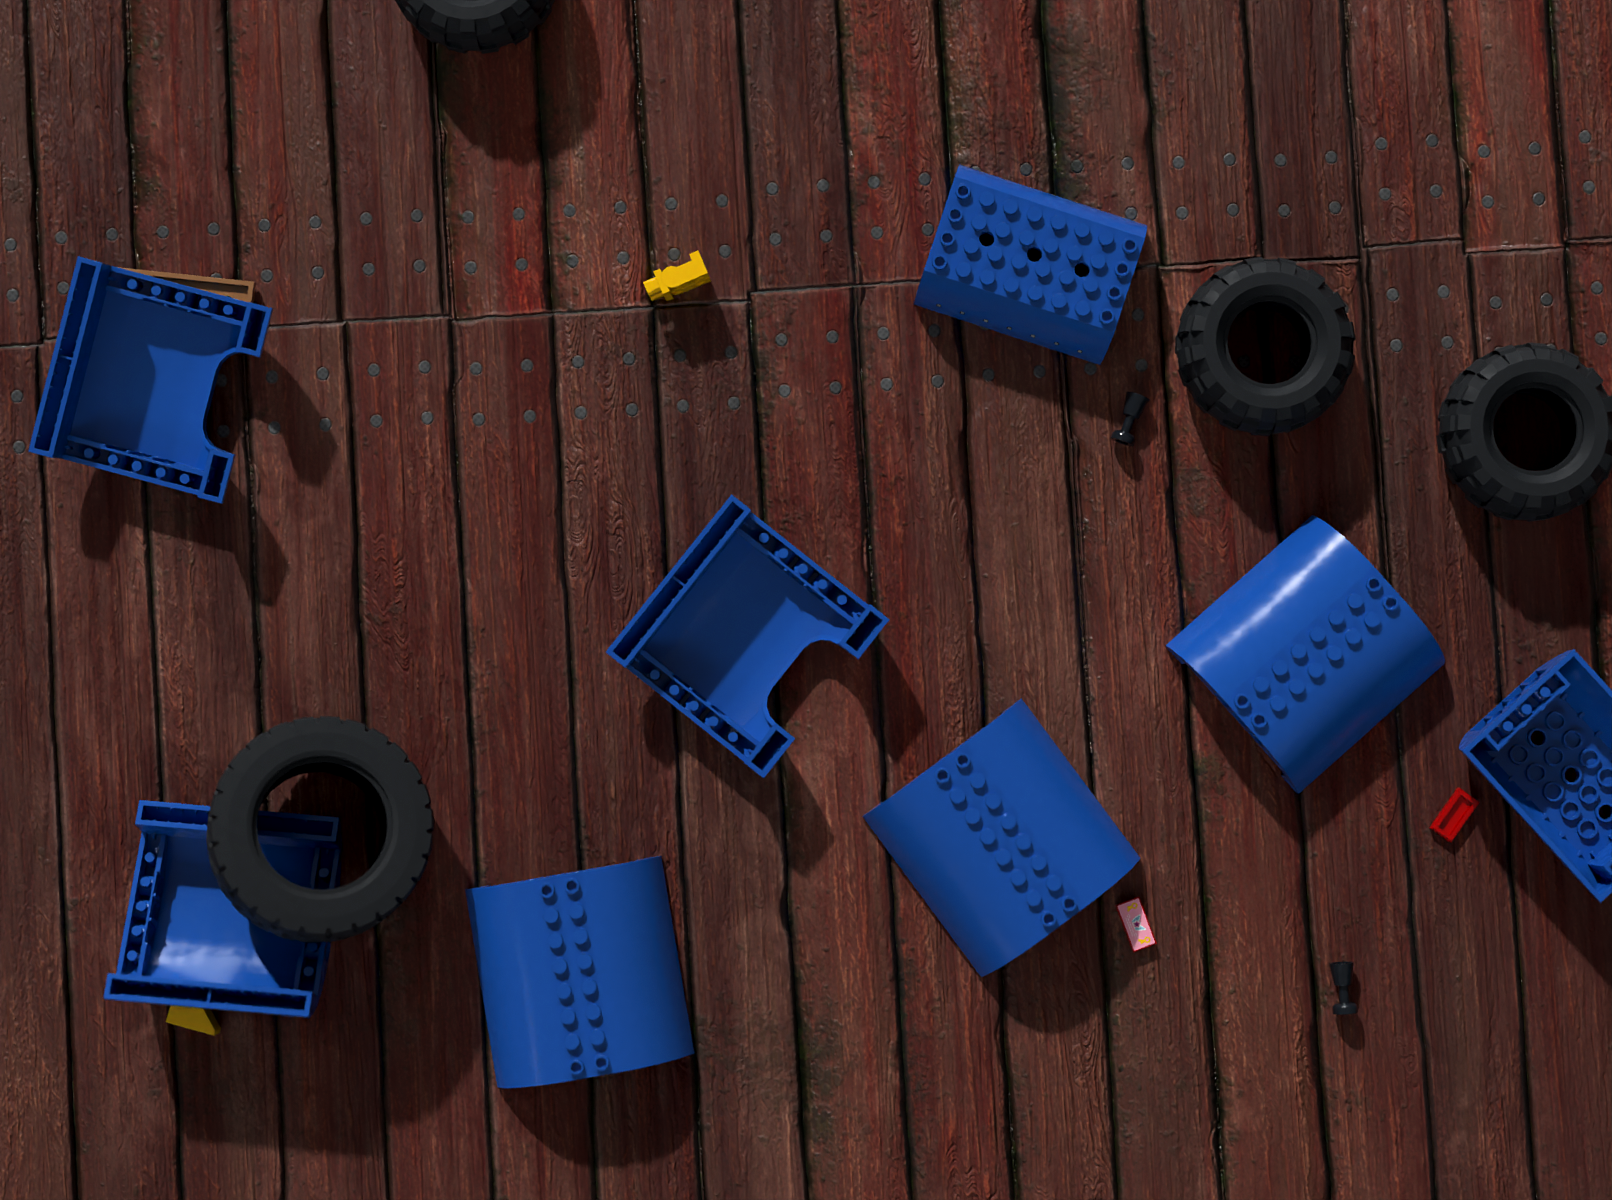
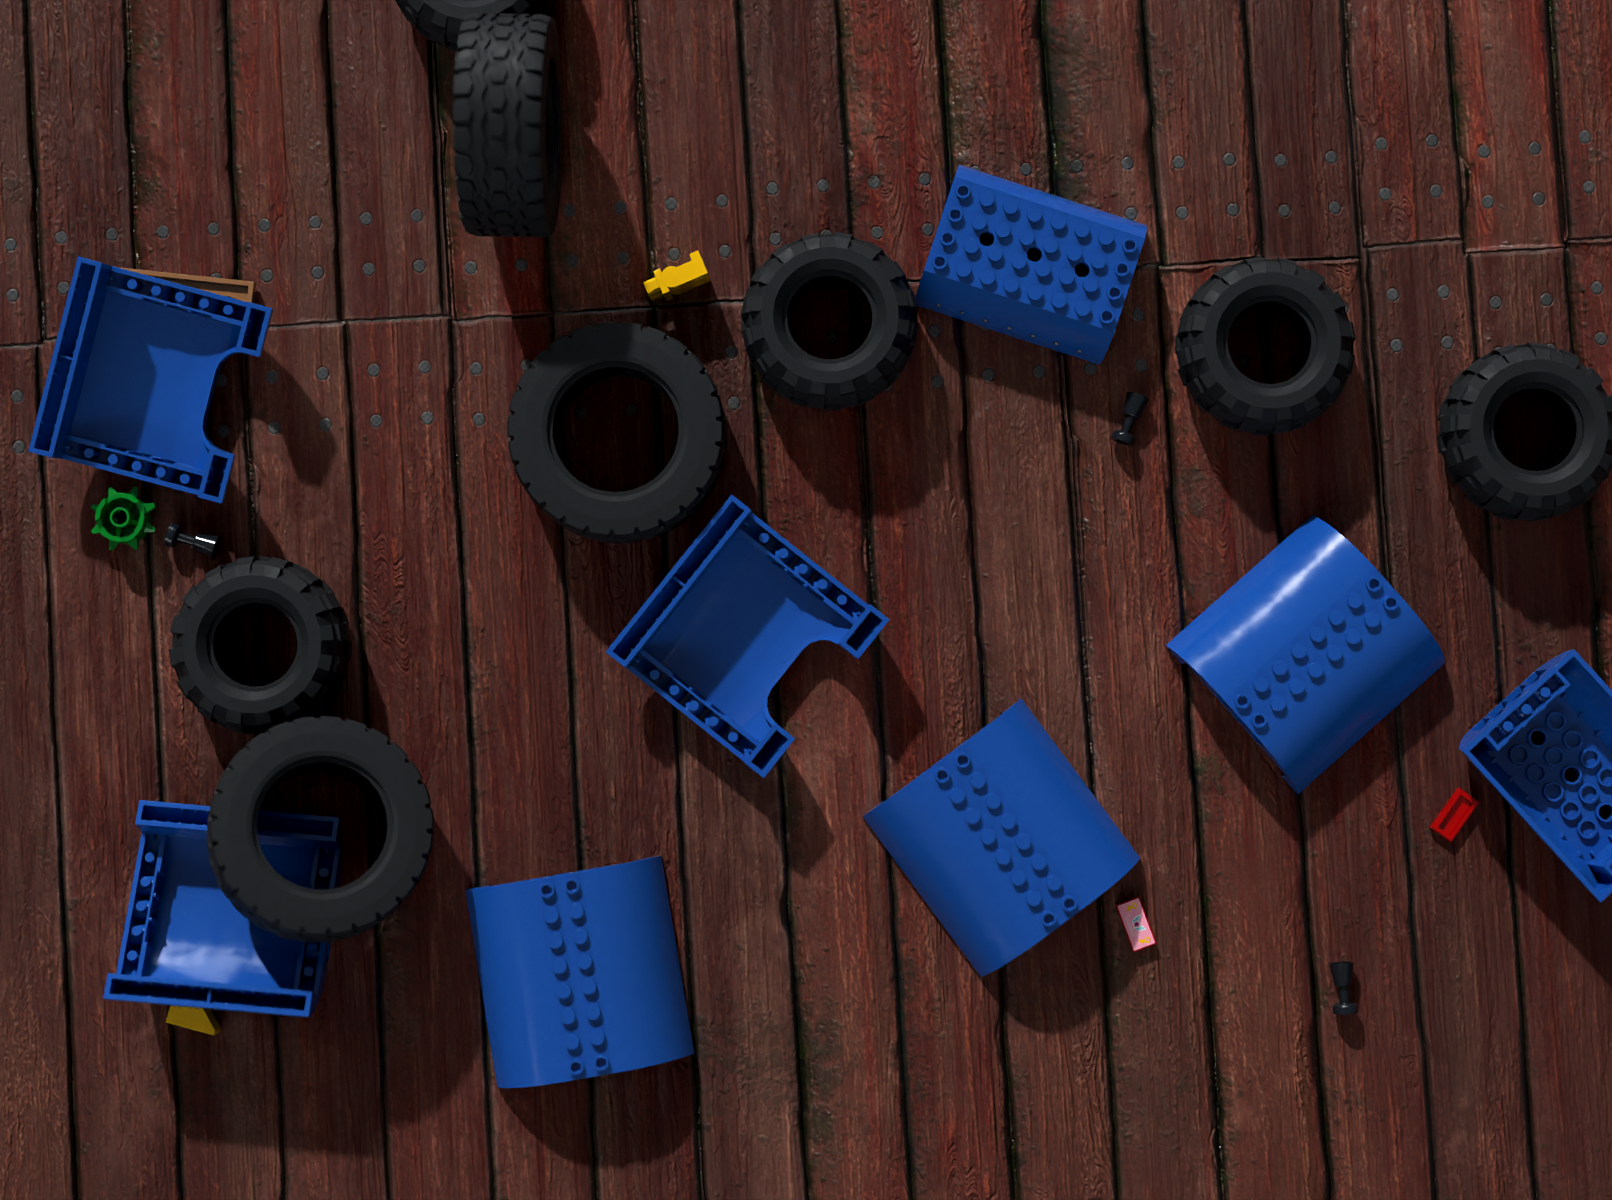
(117, 531): none -> green brick
(201, 634): none -> black tyre
(203, 544): none -> black piece
(508, 125): none -> black tyre
(574, 365): none -> black tyre
(840, 262): none -> black tyre

